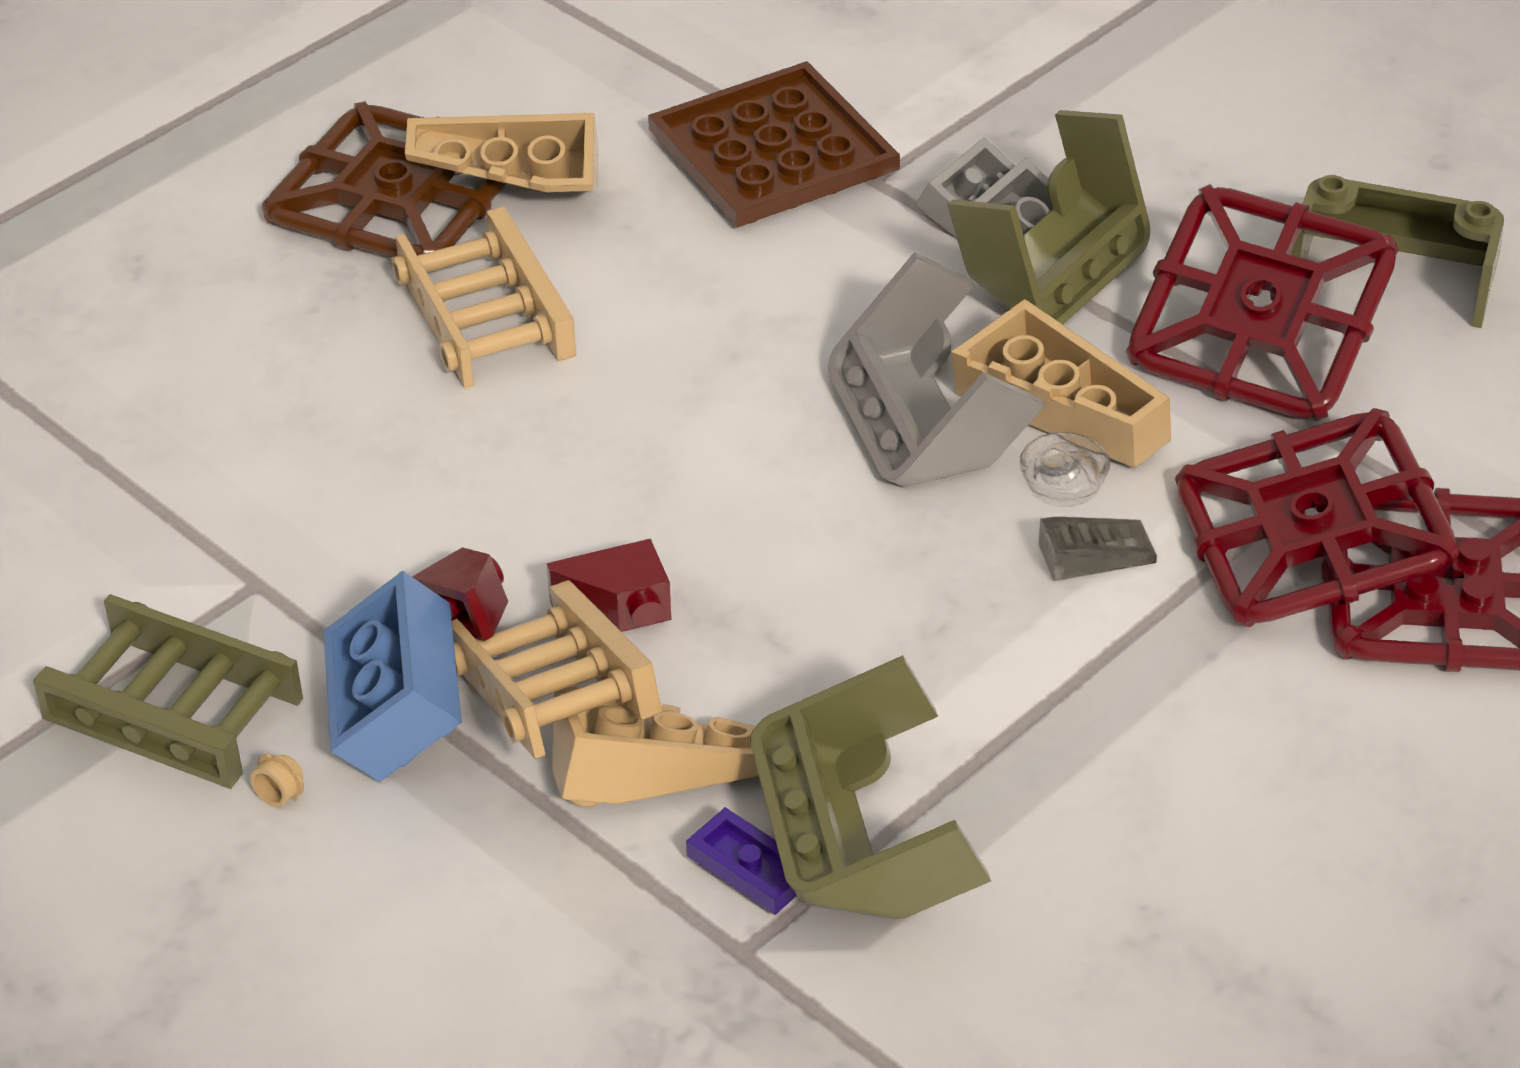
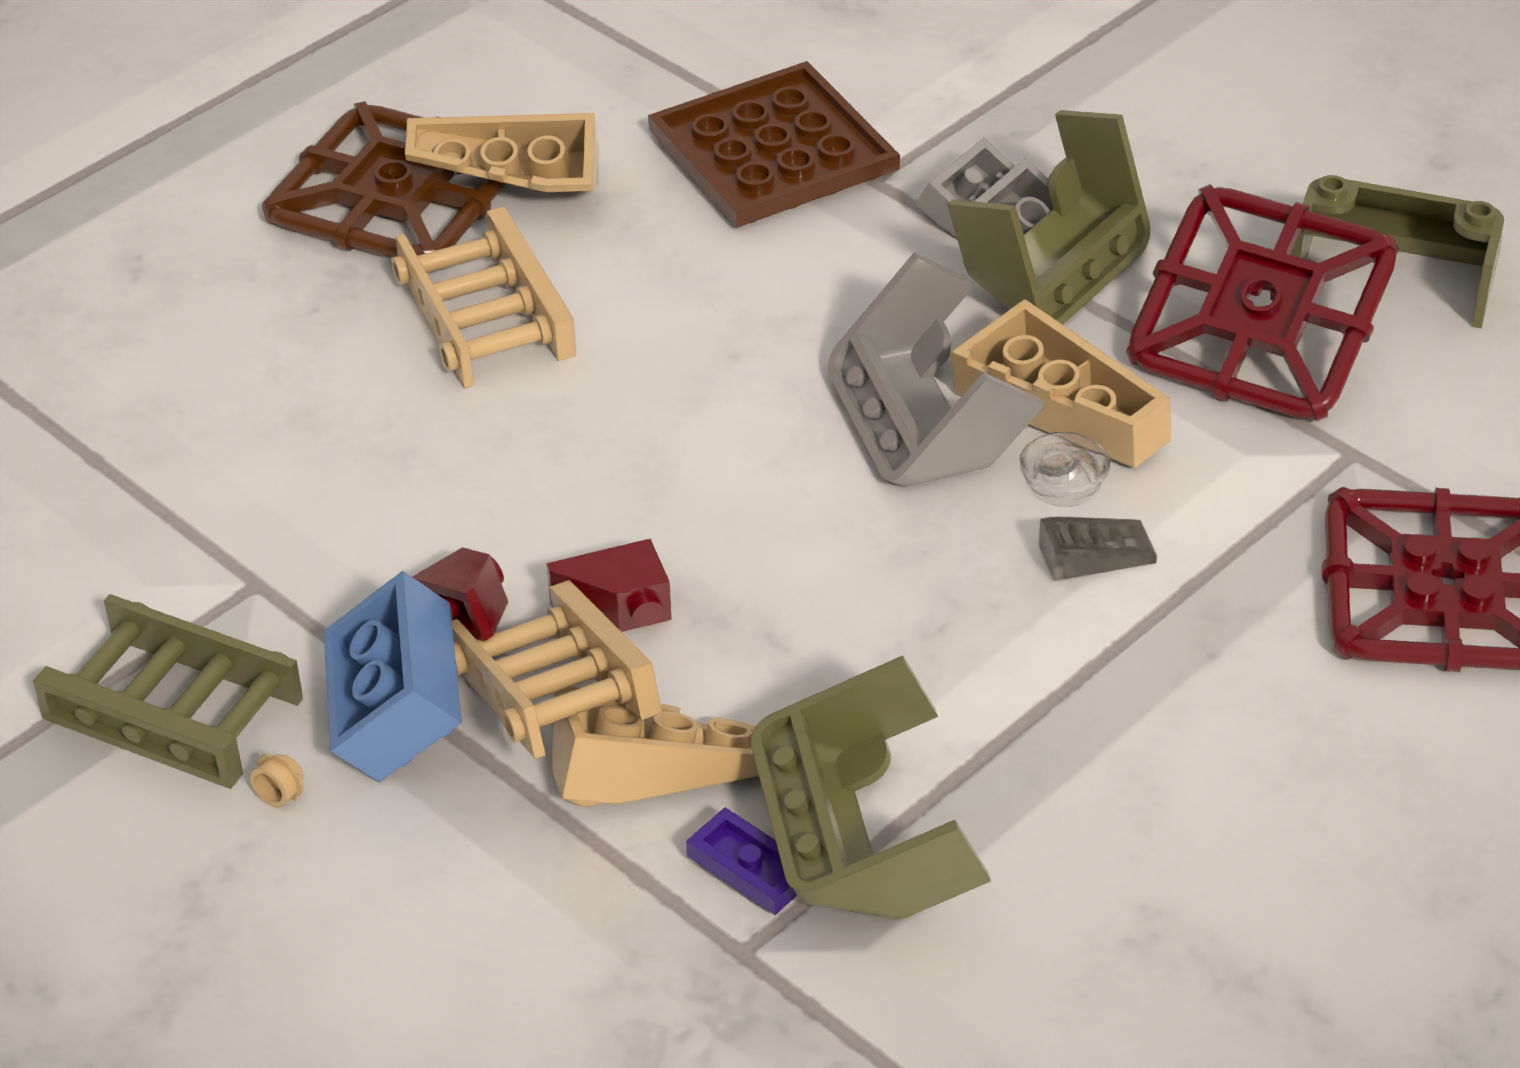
(1342, 522): dark red plate -> none

